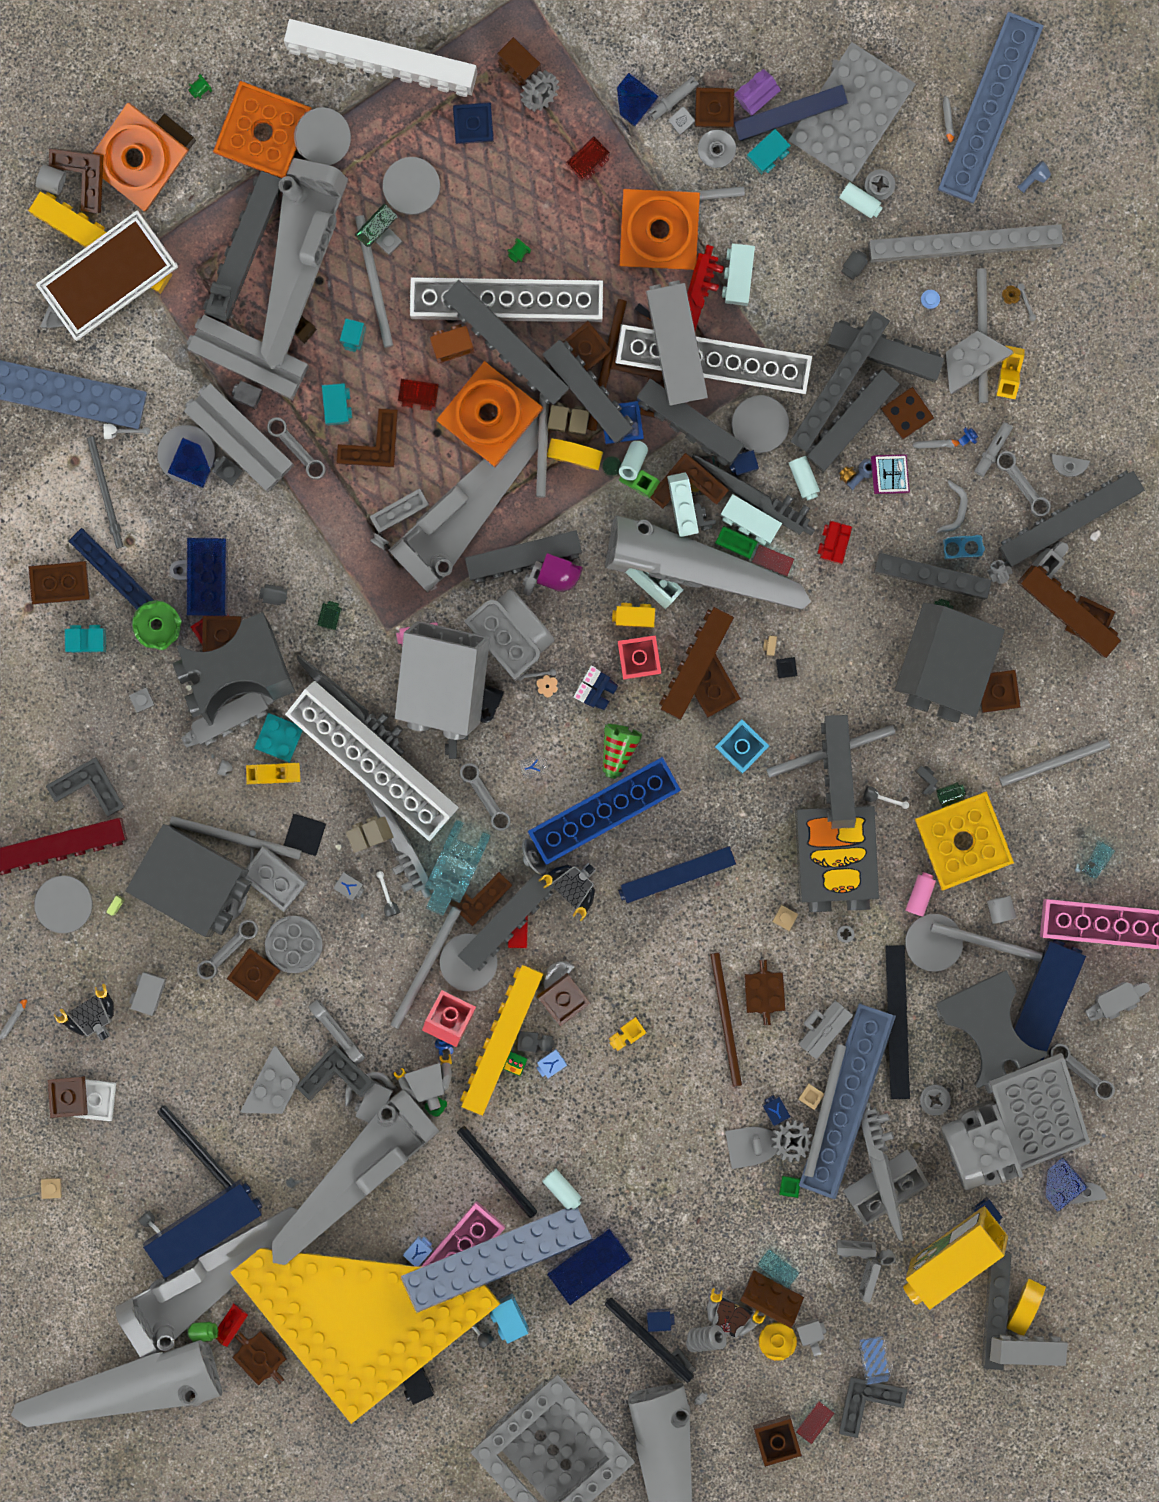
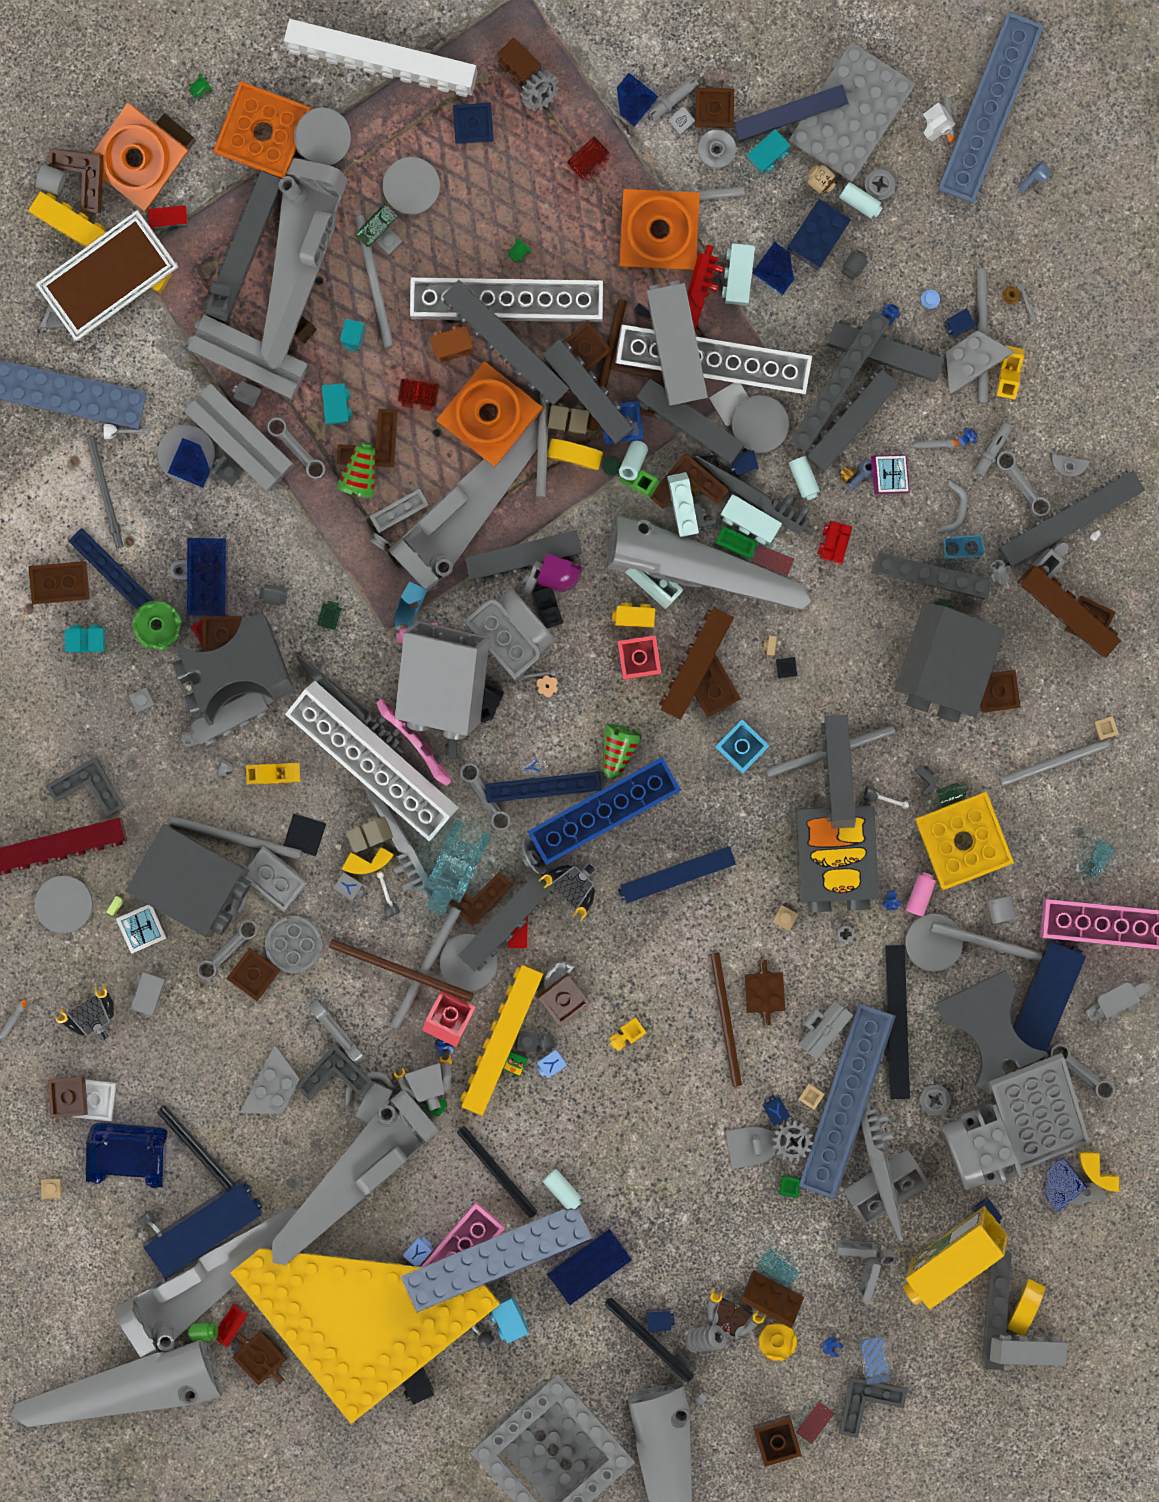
(126, 1152): none -> clear blue windscreen
(141, 928): none -> tile
(168, 217): none -> red tile
(279, 737): teal plate -> none
(358, 865): none -> yellow brick
(359, 472): none -> bright green cone
(401, 970): none -> reddish brown piece
(410, 595): none -> medium azure piece
(419, 742): none -> bright pink tile
(543, 787): none -> dark blue tile
(548, 607): none -> black slope
(591, 696): dark blue hips -> none
(728, 400): none -> white sticker
(757, 92): medium lavender brick -> none
(775, 269): none -> clear blue plate
(810, 1333): light grey brick -> none
(818, 234): none -> dark blue brick
(821, 179): none -> tan head
(825, 1110): light grey piece -> none
(829, 1346): none -> blue plate
(891, 903): none -> blue plate
(892, 311): none -> blue plate
(907, 413): reddish brown tile -> none
(938, 122): none -> white brick
(959, 323): none -> dark blue brick
(965, 243): light grey brick -> none
(1090, 1165): none -> yellow brick
(1106, 728): none -> tan plate

